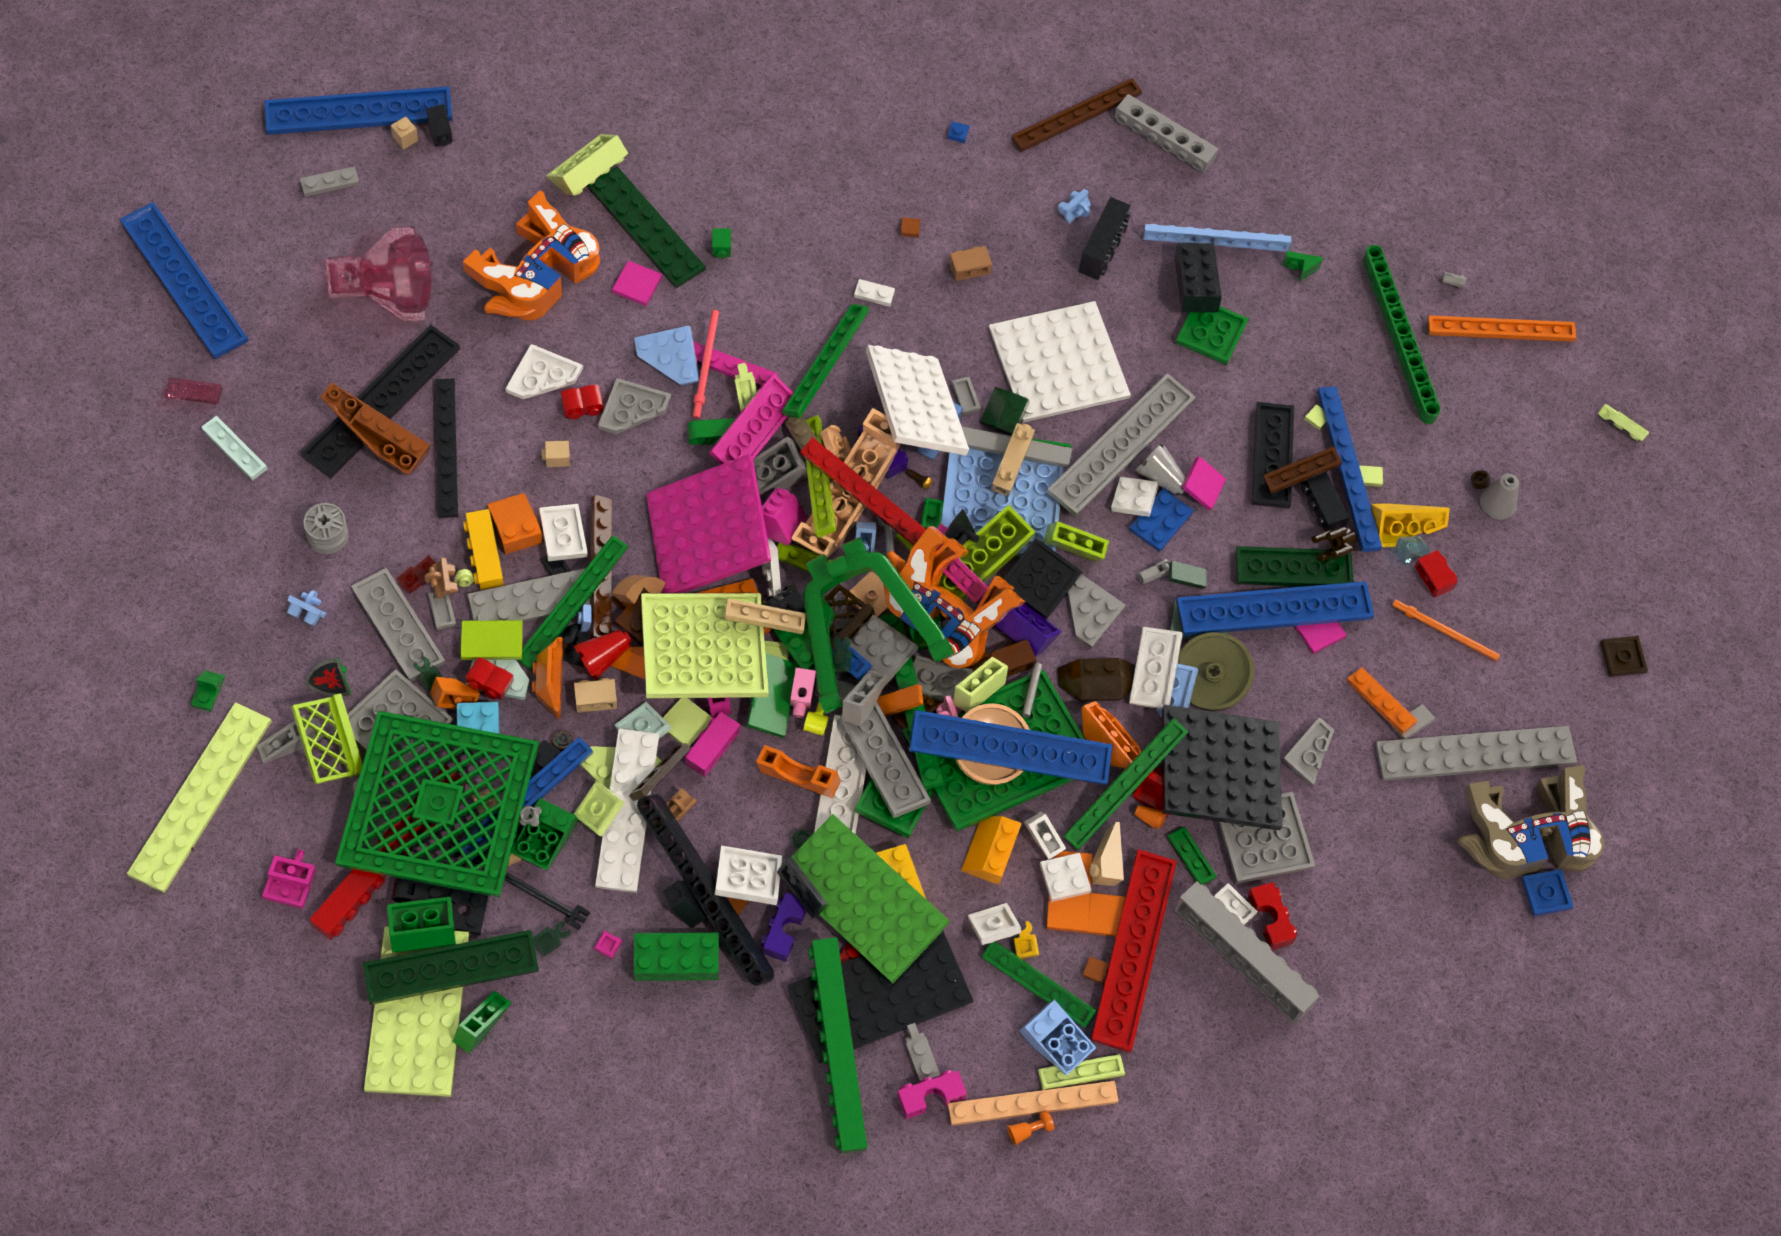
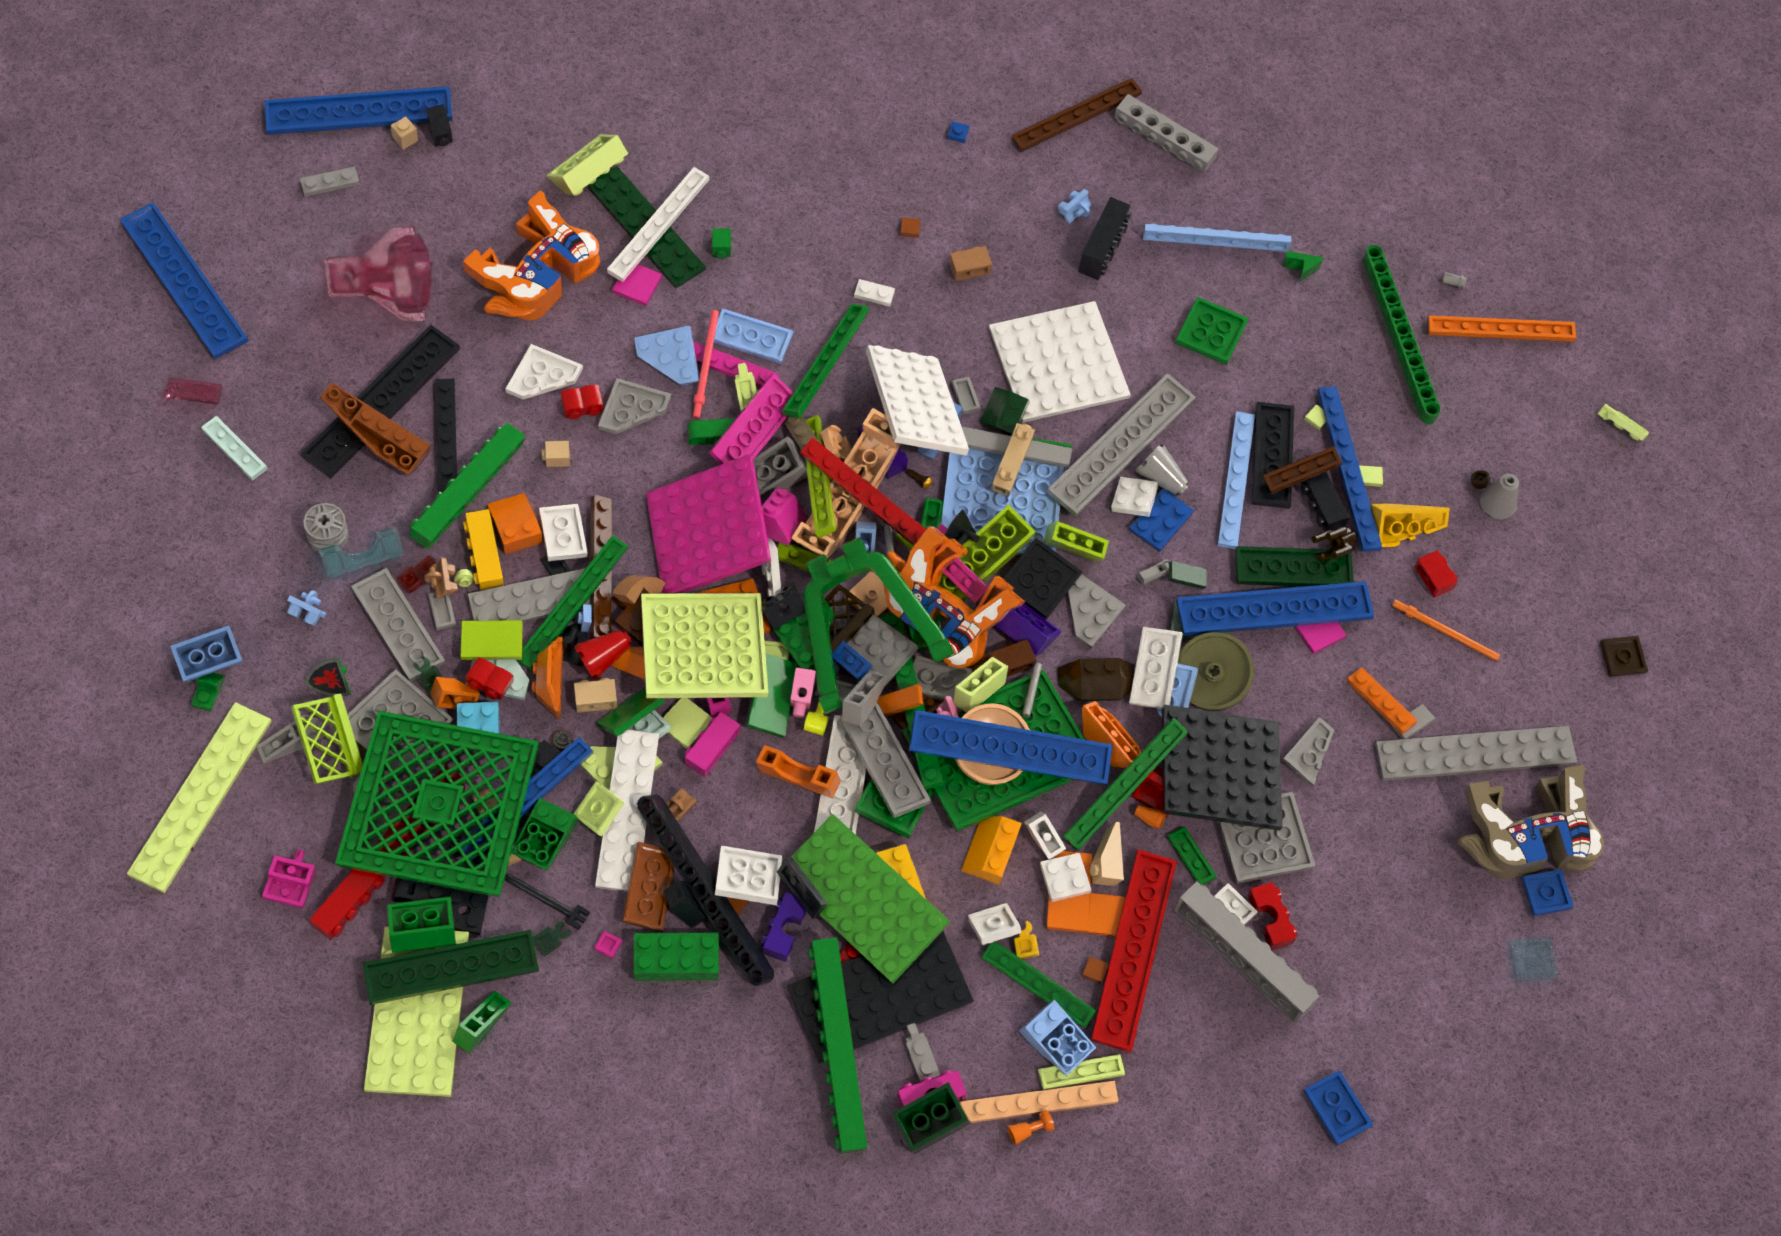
(206, 654): none -> medium blue slope
(385, 546): none -> clear light blue arch
(467, 485): none -> green brick
(528, 810): light grey plate -> none
(629, 713): none -> green tile
(649, 877): none -> dark orange tile
(658, 224): none -> white plate
(659, 772): dark brown tile -> none
(752, 336): none -> light blue tile
(764, 616): tan plate -> none
(800, 837): clear green plate -> none
(842, 657): clear green plate -> none
(931, 1118): none -> dark green slope
(1198, 277): black brick -> none
(1203, 483): dark pink tile -> none
(1236, 480): none -> light blue plate
(1338, 1108): none -> blue plate
(1411, 547): clear light blue slope -> none
(1533, 959): none -> clear light blue tile

